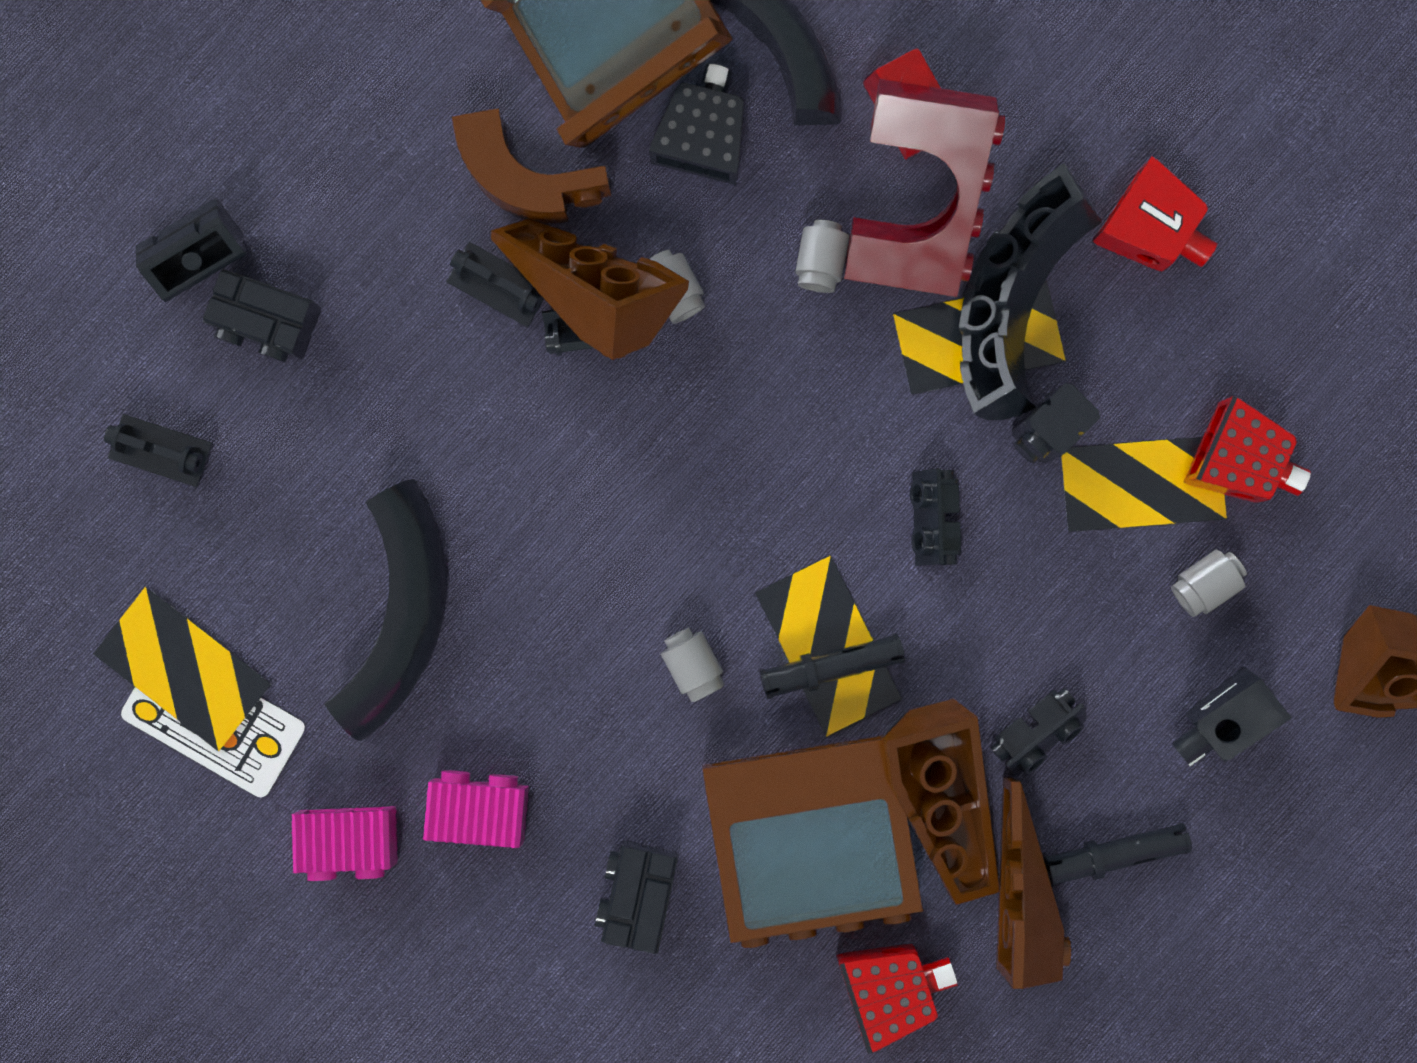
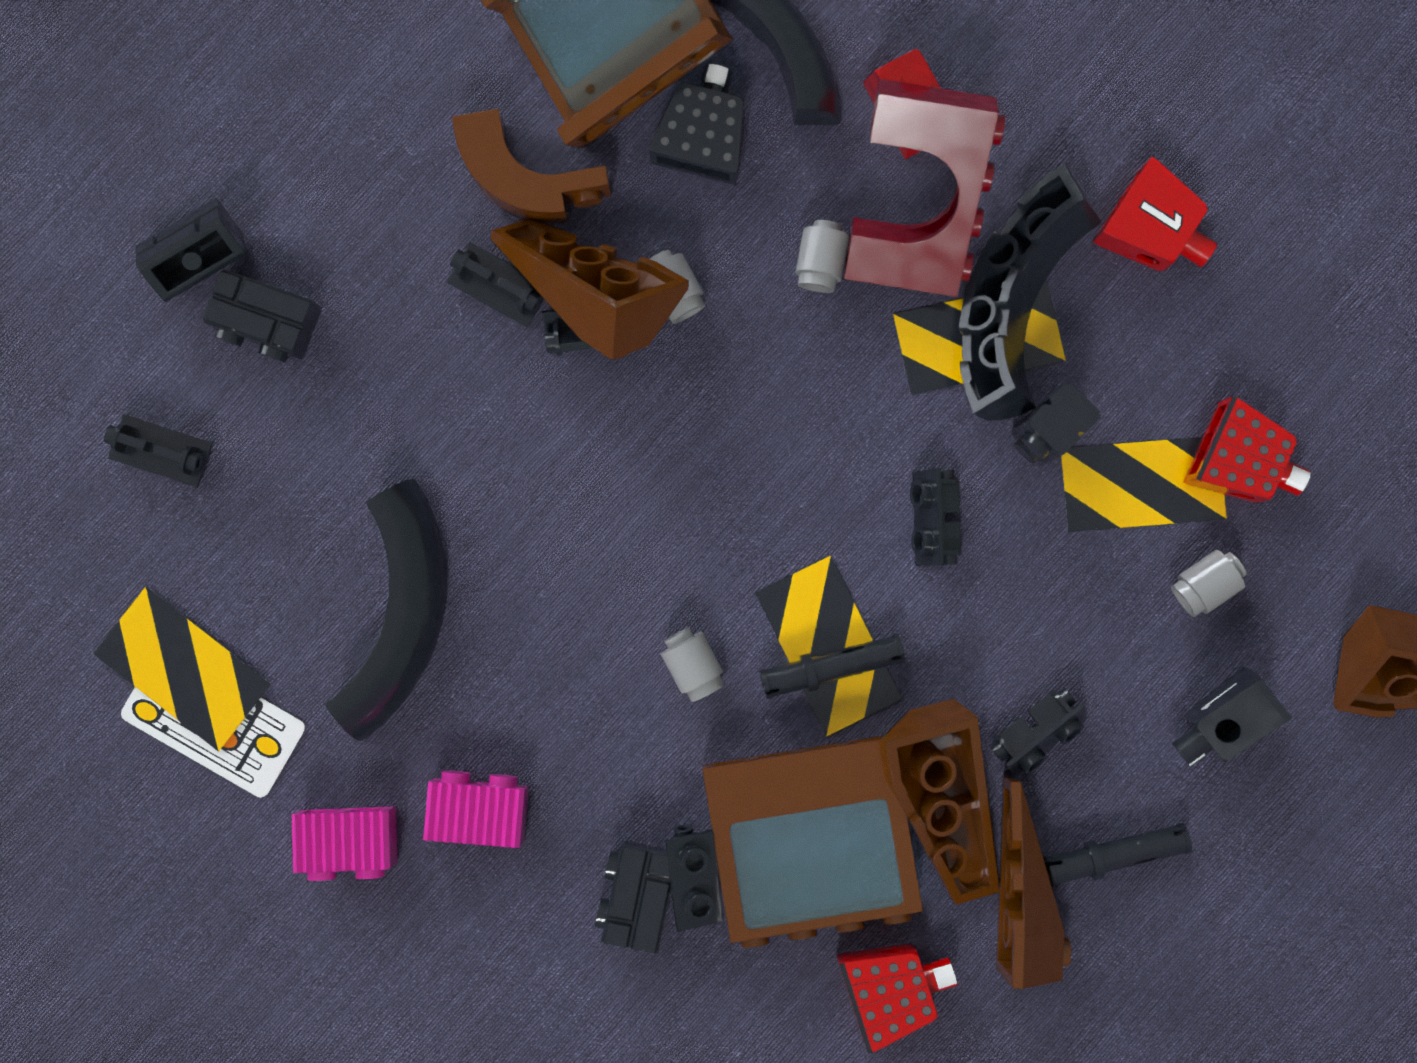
(693, 878): none -> black hinge

